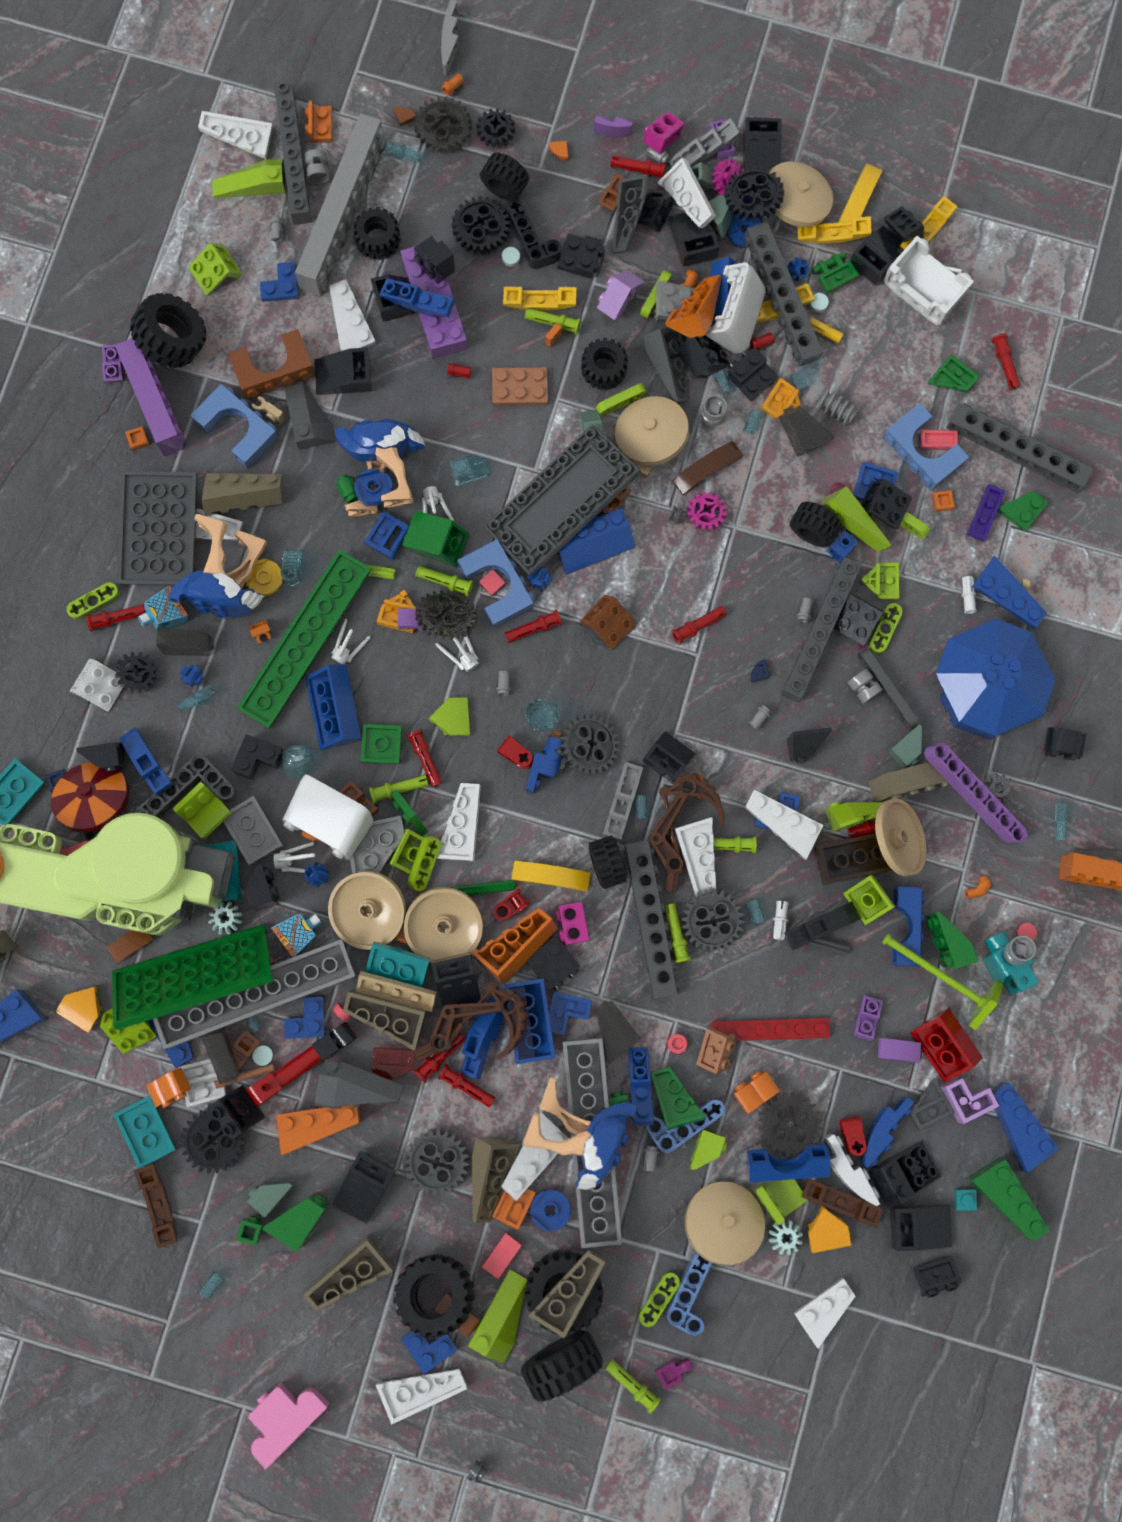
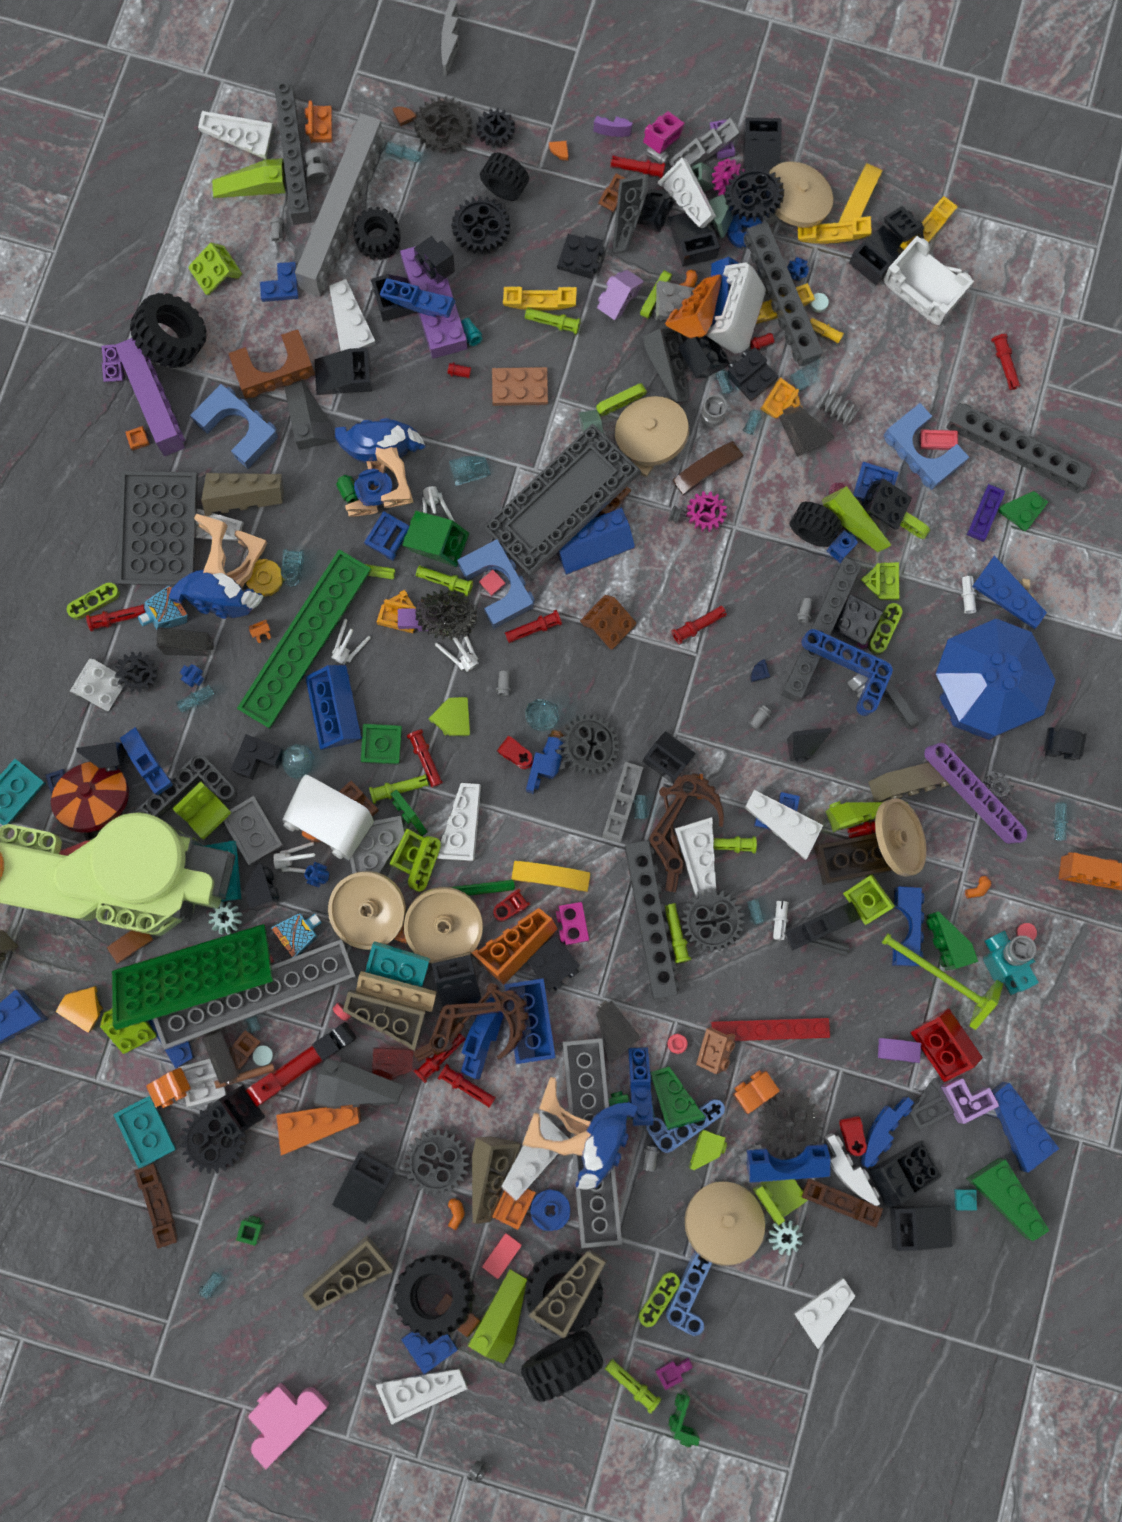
(268, 1196): sand green slope -> none
(272, 412): tan plate -> none
(298, 1222): green slope -> none
(311, 1025): blue plate -> none
(449, 87): orange pin -> none
(457, 1211): none -> orange arm
(472, 333): none -> teal cone
(510, 256): light aqua tile -> none
(529, 233): black beam -> none
(540, 578): blue gear -> none
(553, 335): orange tile -> none
(565, 1006): blue plate -> none
(607, 862): black tyre -> none
(608, 350): black tyre -> none
(687, 1435): none -> green bracket
(827, 1232): light orange slope -> none
(837, 277): green plate -> none
(853, 664): none -> blue beam
(867, 1018): medium lavender slope -> none
(908, 749): sand green slope -> none
(937, 1277): black bracket -> none
(943, 500): orange tile -> none
(954, 375): green wing -> none

